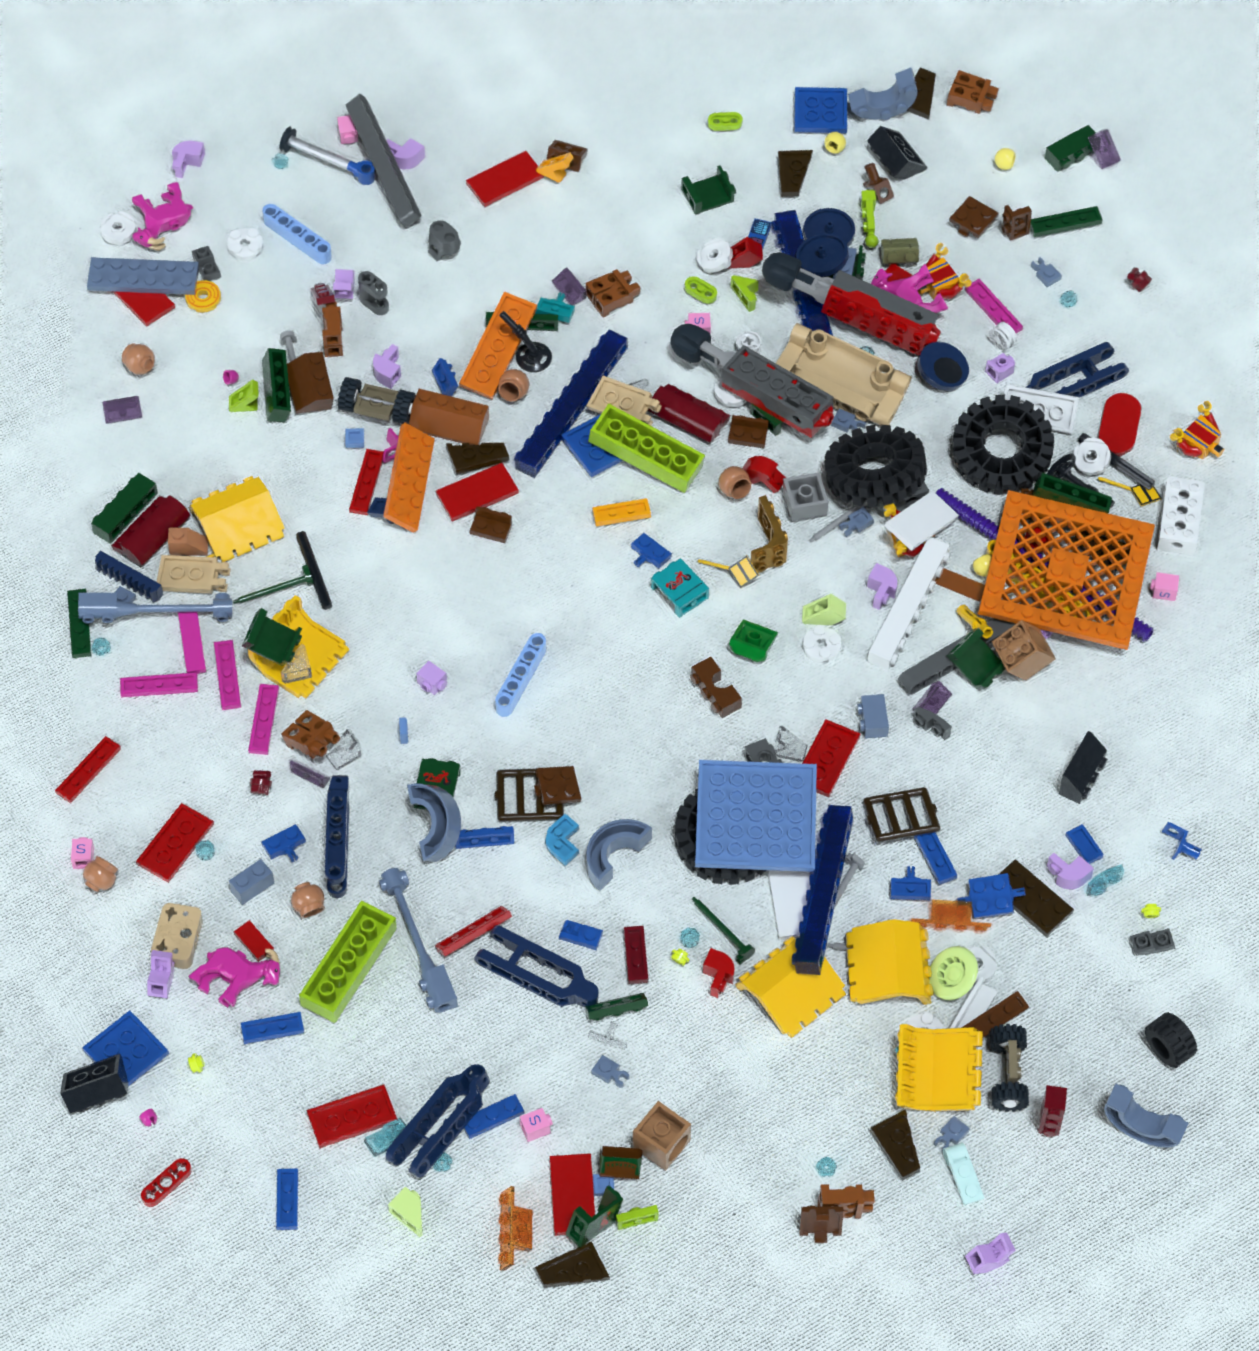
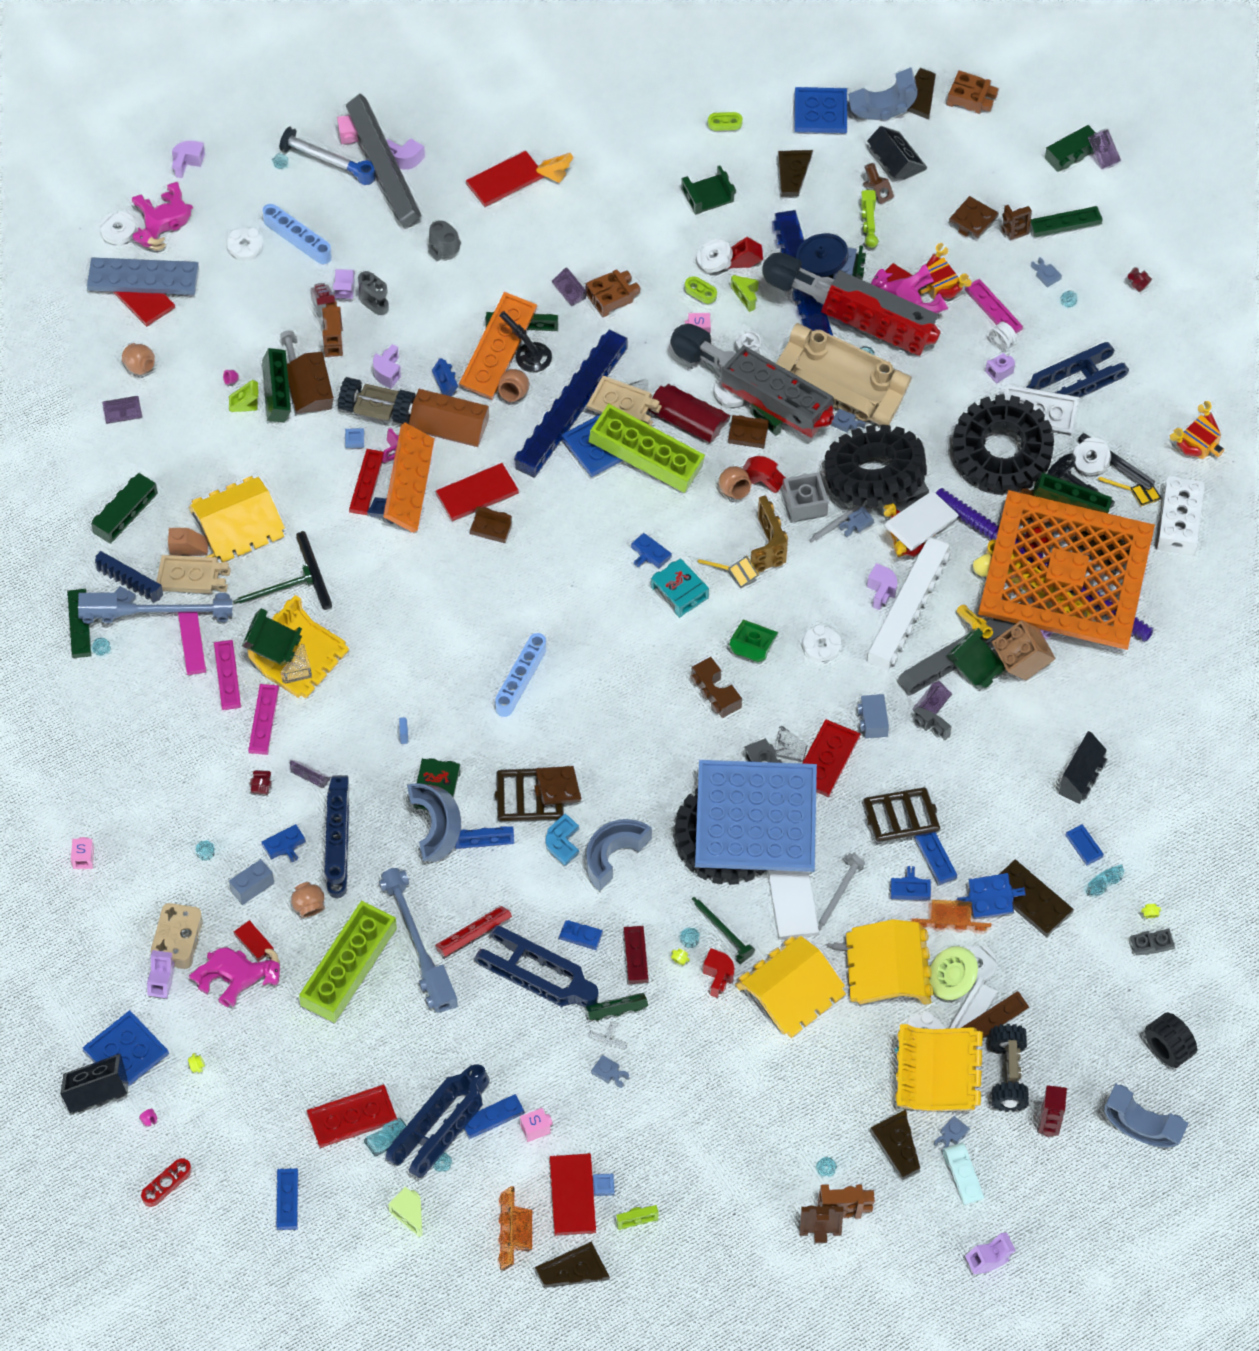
(88, 769): red tile -> none
(99, 874): nougat piece -> none
(151, 529): dark red brick -> none
(159, 684): dark pink tile -> none
(174, 842): red tile -> none
(207, 265): dark grey slope -> none
(207, 304): yellow tile -> none
(272, 1027): blue plate -> none
(312, 736): dark orange hips -> none
(345, 750): clear slope -> none
(431, 678): lavender brick -> none
(473, 457): dark brown wing -> none
(556, 307): teal plate -> none
(559, 148): reddish brown bracket -> none
(584, 1227): dark green panel -> none
(620, 1162): reddish brown piece -> none
(621, 512): light orange plate -> none
(662, 1135): medium nougat brick -> none
(760, 231): tile -> none
(823, 890): clear blue brick -> none
(824, 611): yellowish green slope -> none
(830, 221): dark blue piece -> none
(835, 142): light yellow piece -> none
(899, 251): olive brick -> none
(943, 366): dark blue piece -> none
(961, 584): dark orange sticker -> none
(1005, 158): light yellow piece -> none
(1071, 875): lavender brick -> none
(1120, 423): red tile -> none
(1165, 586): bright pink brick -> none
(1182, 846): blue bracket -> none

